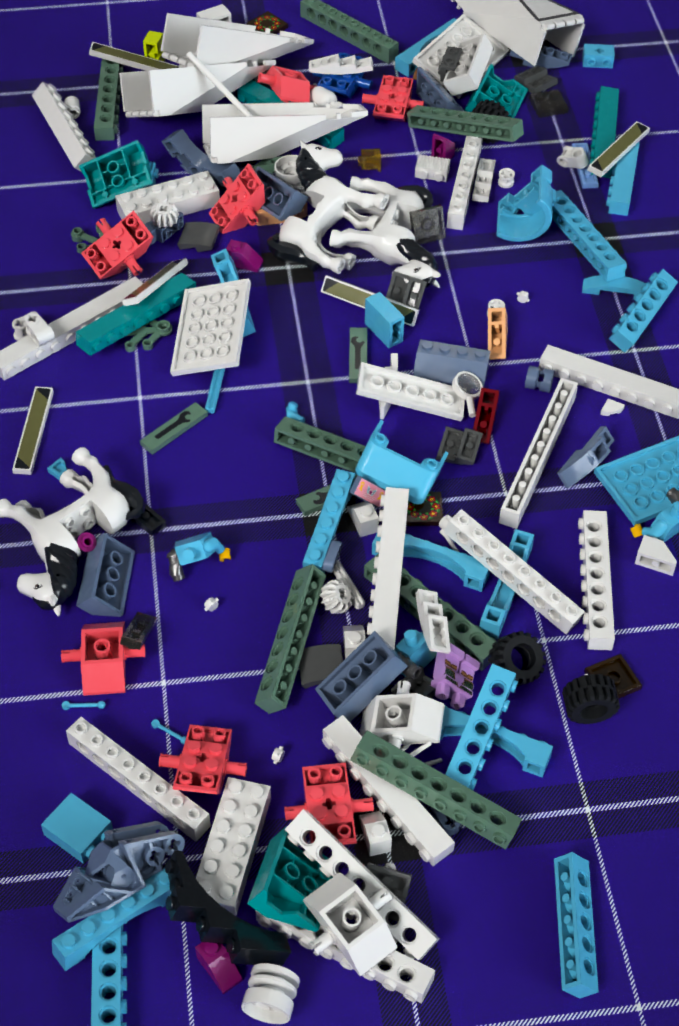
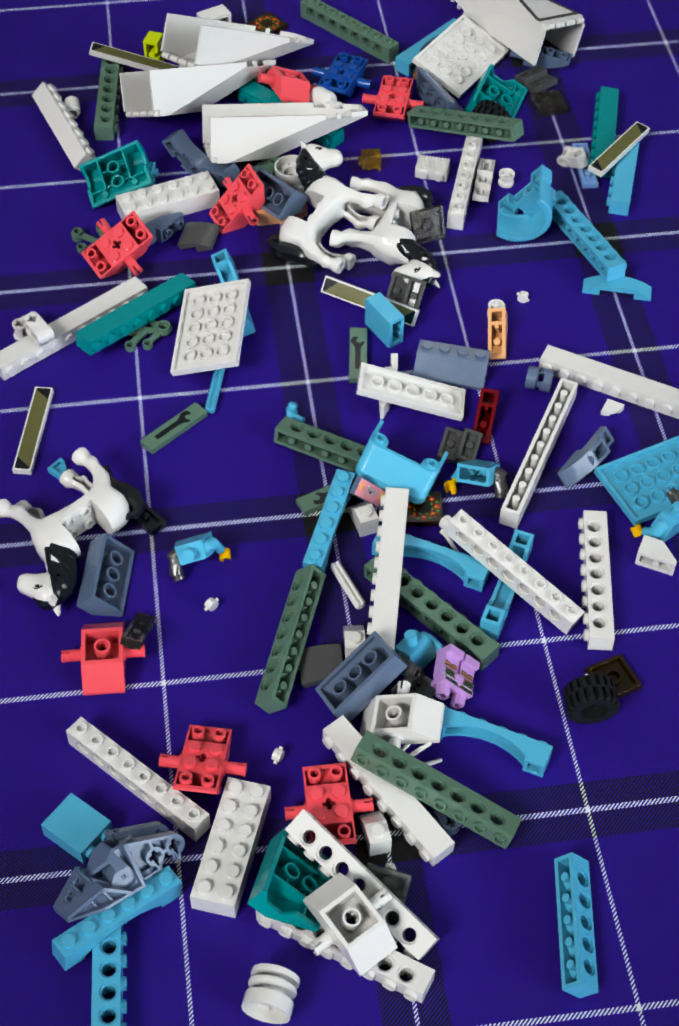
(66, 705): medium azure hinge -> none
(86, 542): magenta cone -> none
(155, 282): white tile -> none
(156, 724): medium azure hinge -> none
(164, 214): white gear -> none
(215, 924): black arch -> none
(218, 84): white piece -> none
(218, 965): magenta slope -> none
(244, 256): magenta slope -> none
(332, 556): sand blue beam -> none
(336, 66): white slope -> none
(336, 596): white gear -> none
(432, 621): white slope -> none
(442, 147): magenta slope -> none
(449, 61): dark grey bracket -> none
(467, 387): piece -> none
(470, 65): white brick -> none
(479, 473): none -> medium azure torso
(496, 677): medium azure brick -> none
(529, 650): black tyre -> none
(598, 56): medium azure brick -> none
(643, 310): medium azure brick -> none

